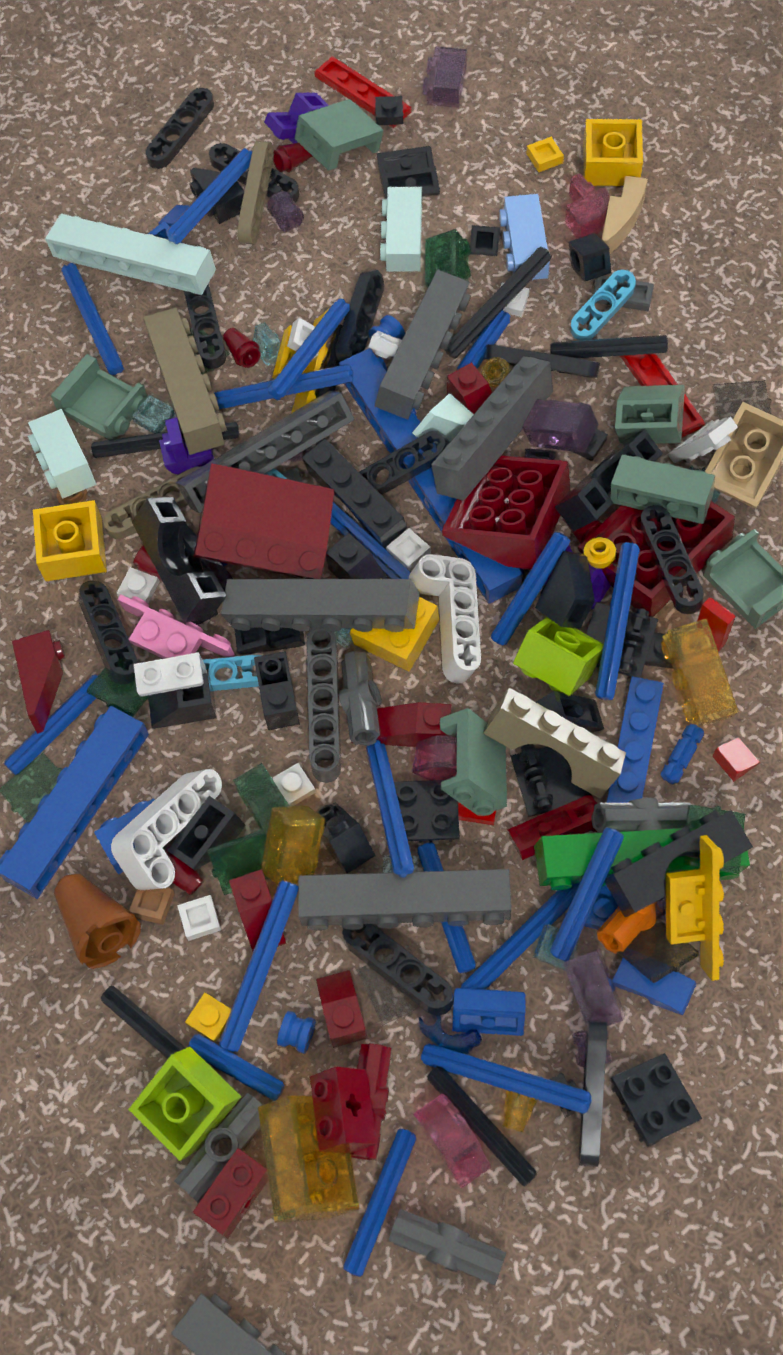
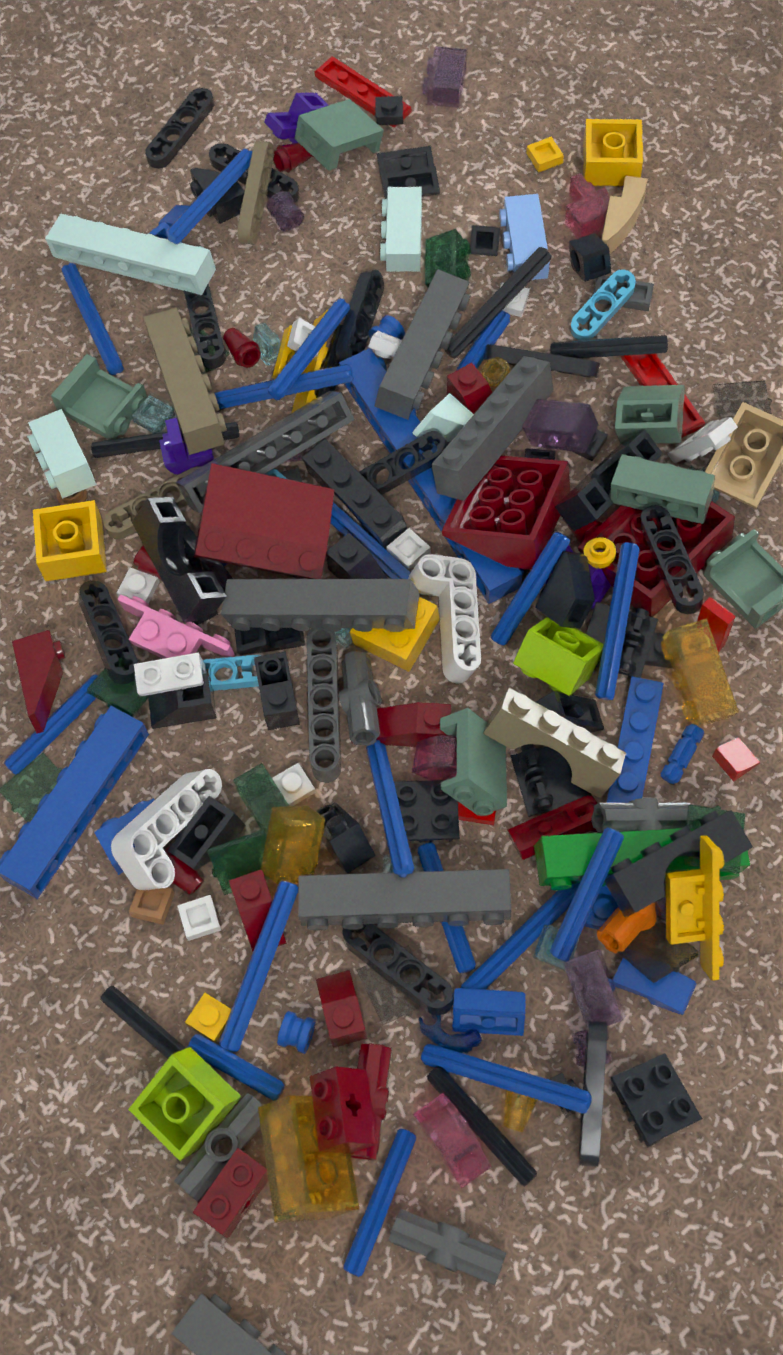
(94, 921): dark orange cone -> none

